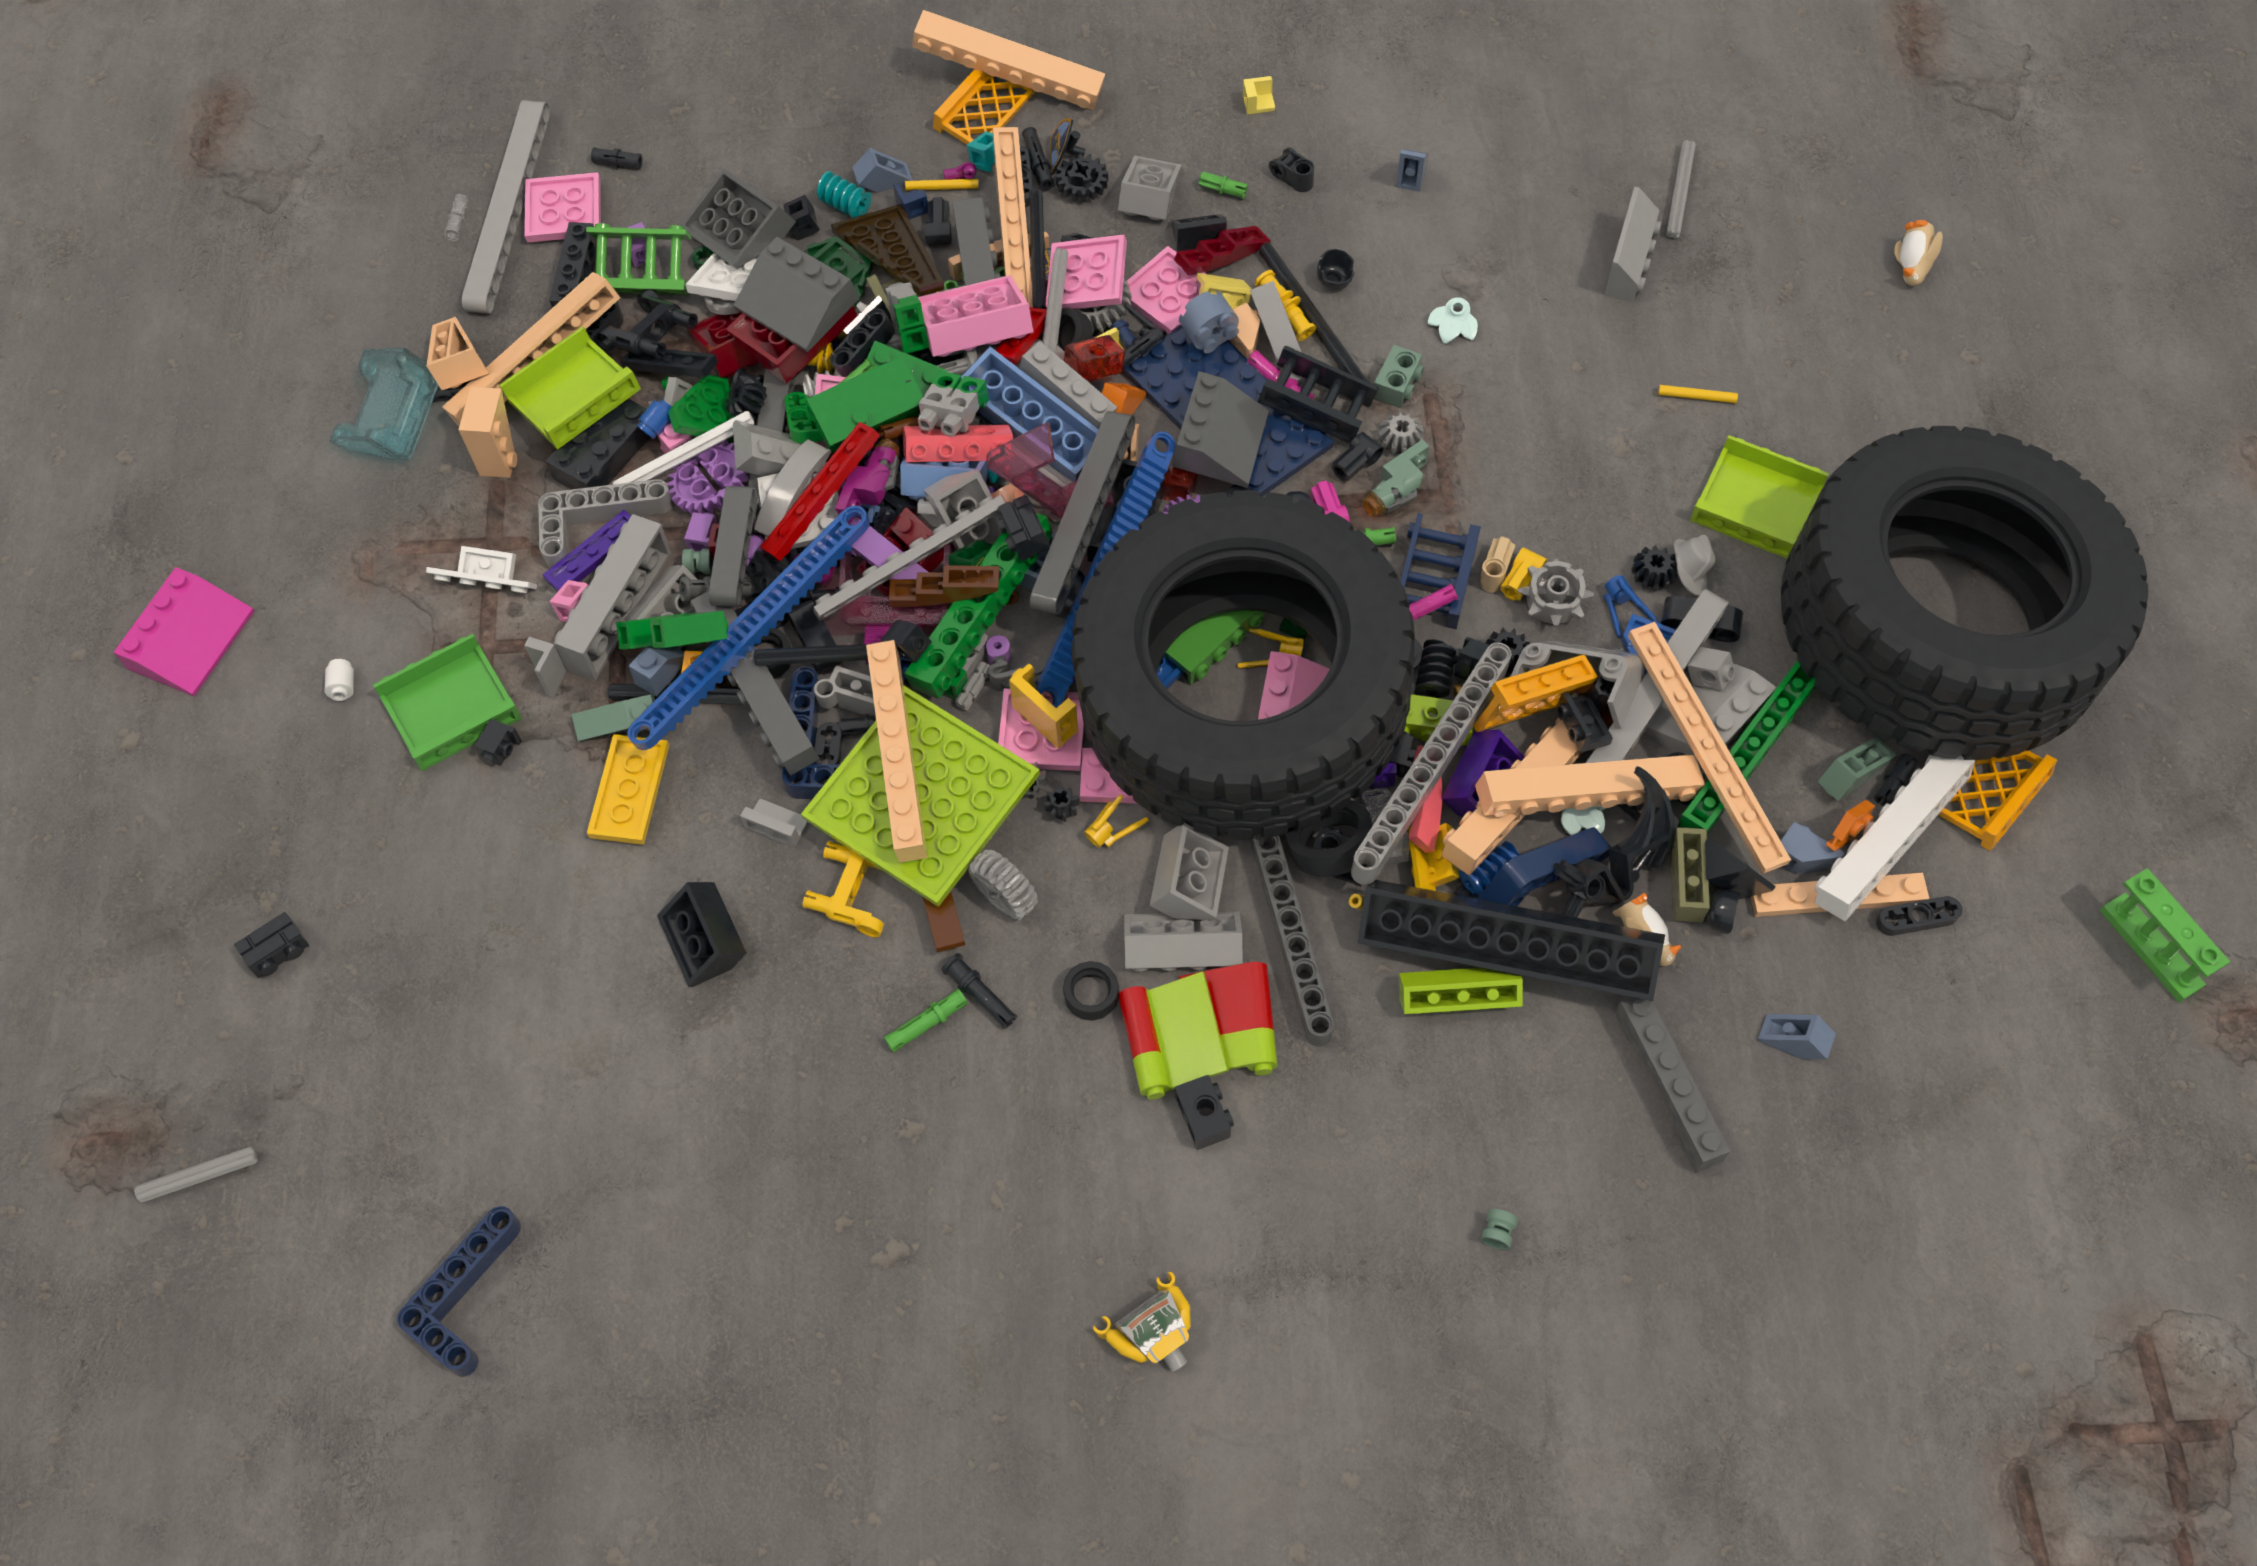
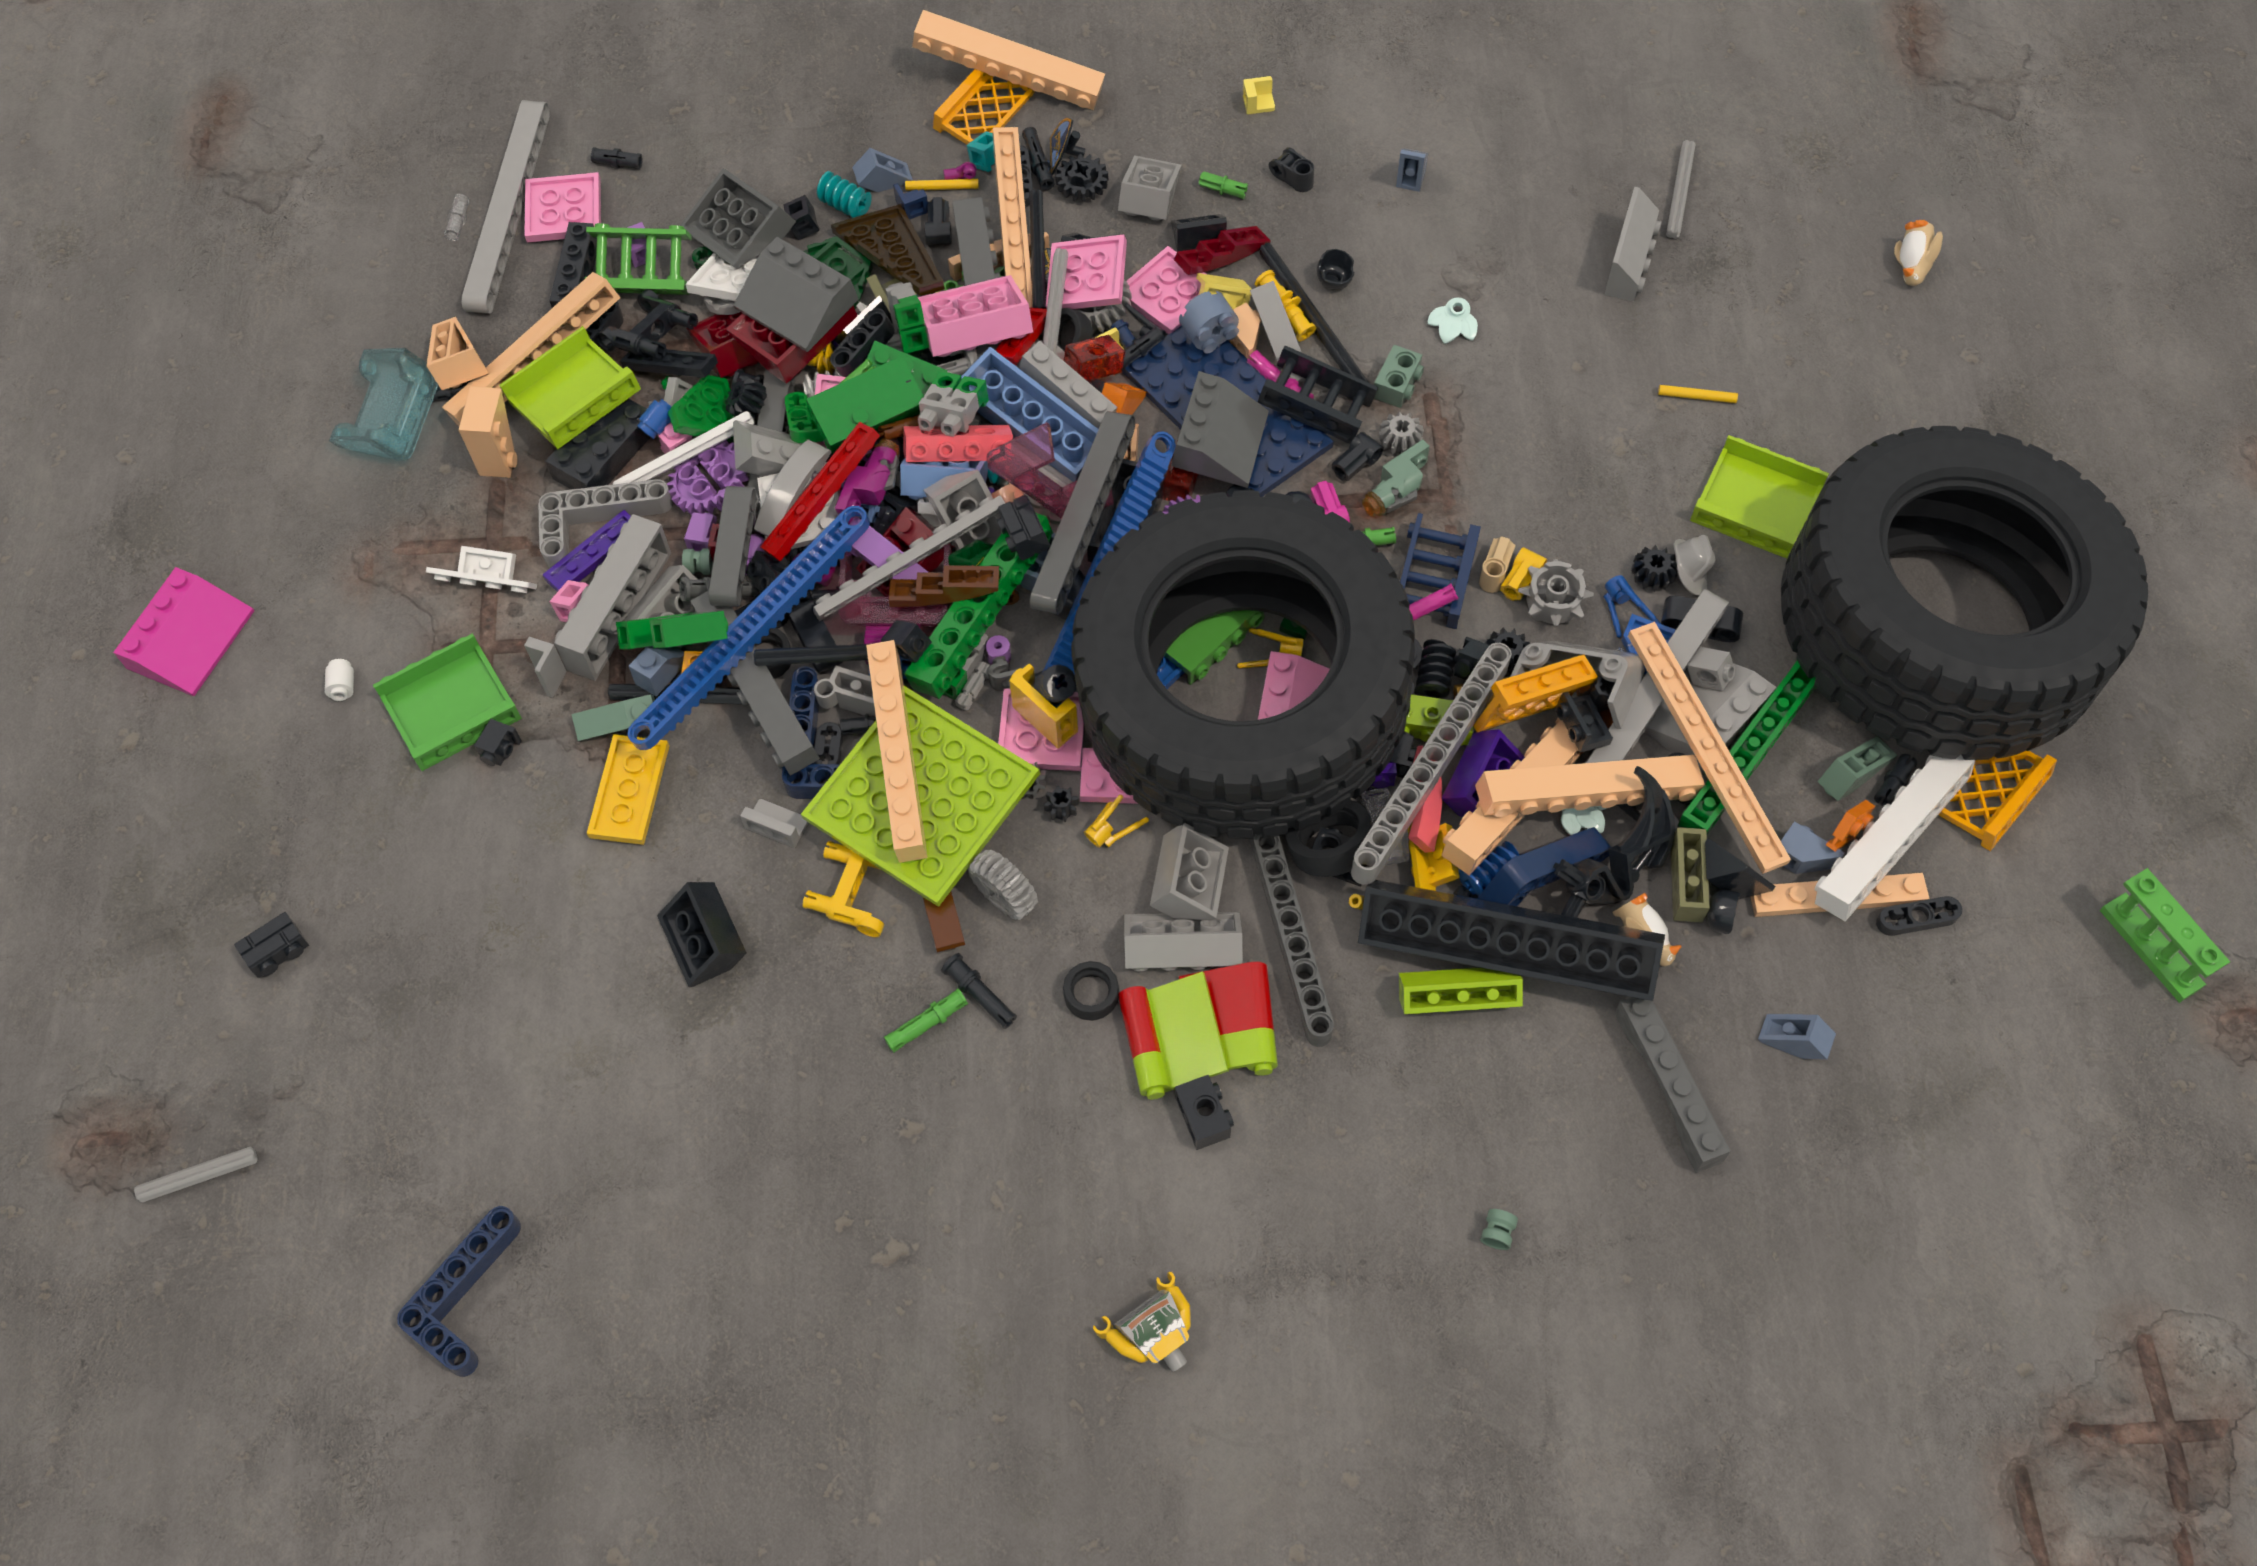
(1064, 685): none -> black piece

